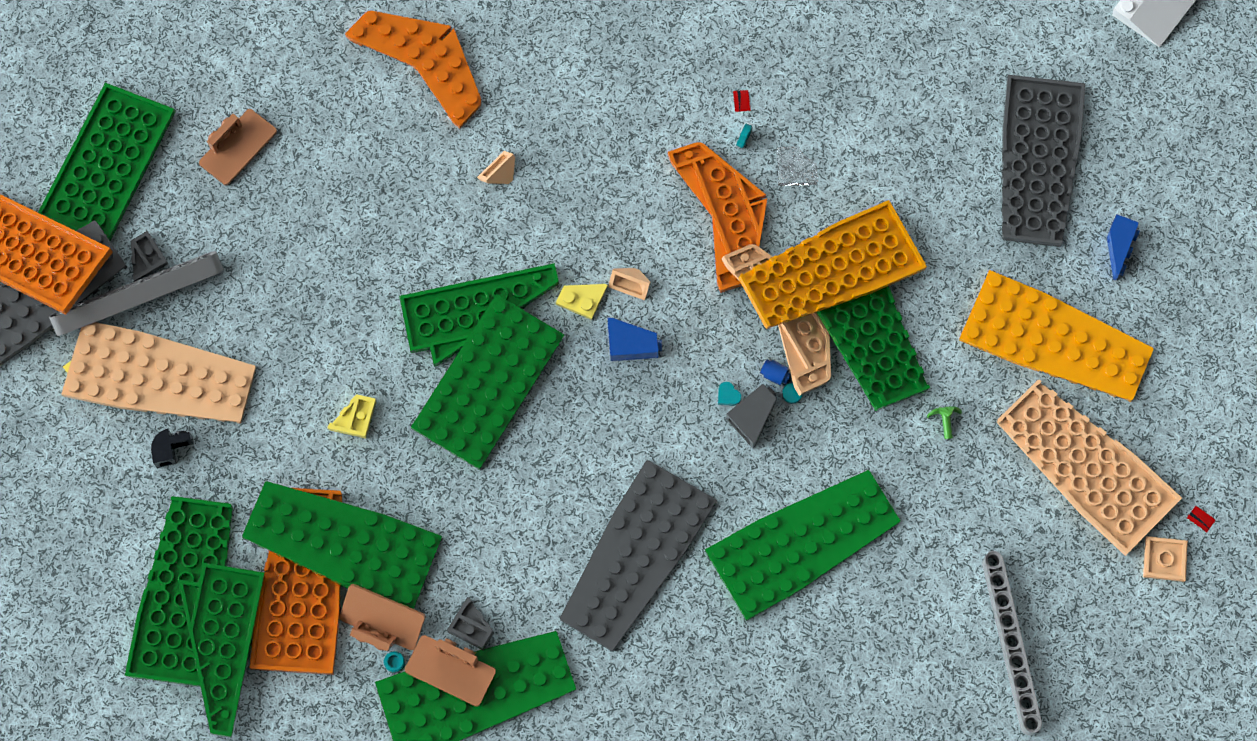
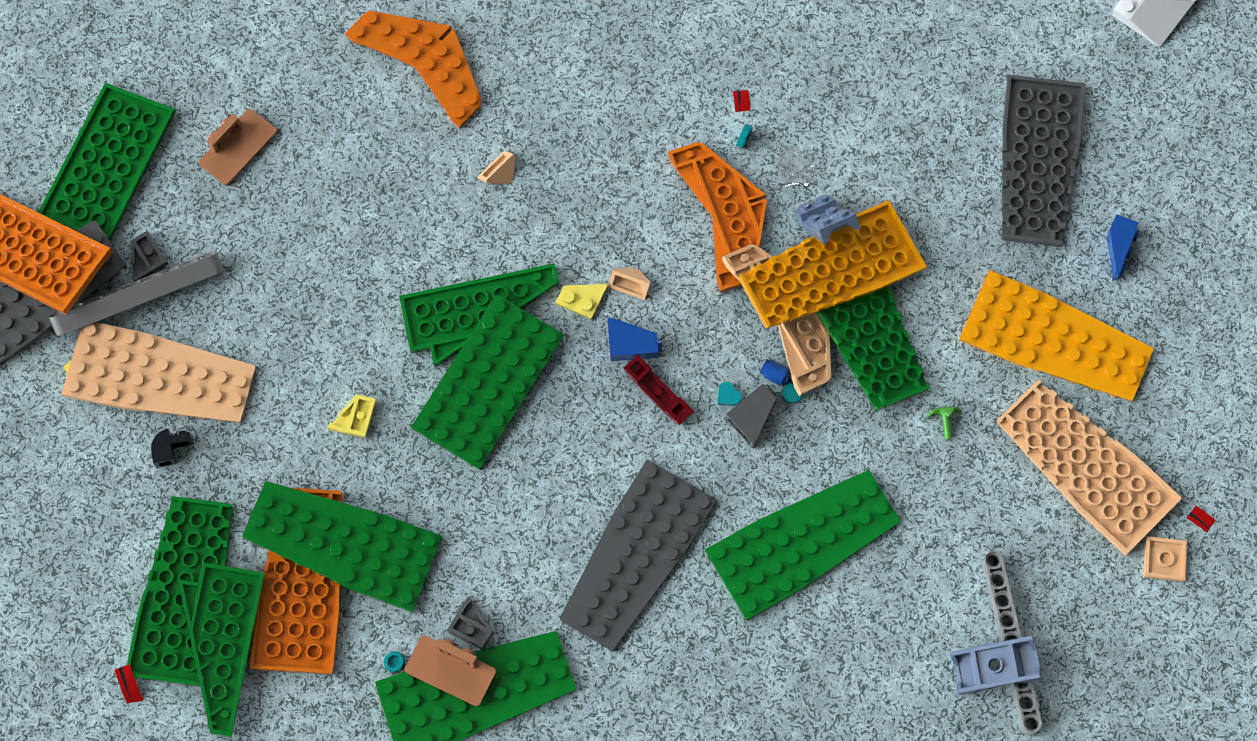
(128, 684): none -> red sticker
(380, 619): nougat bracket -> none
(657, 391): none -> dark red slope
(824, 217): none -> sand blue piece
(1018, 665): none -> sand blue piece

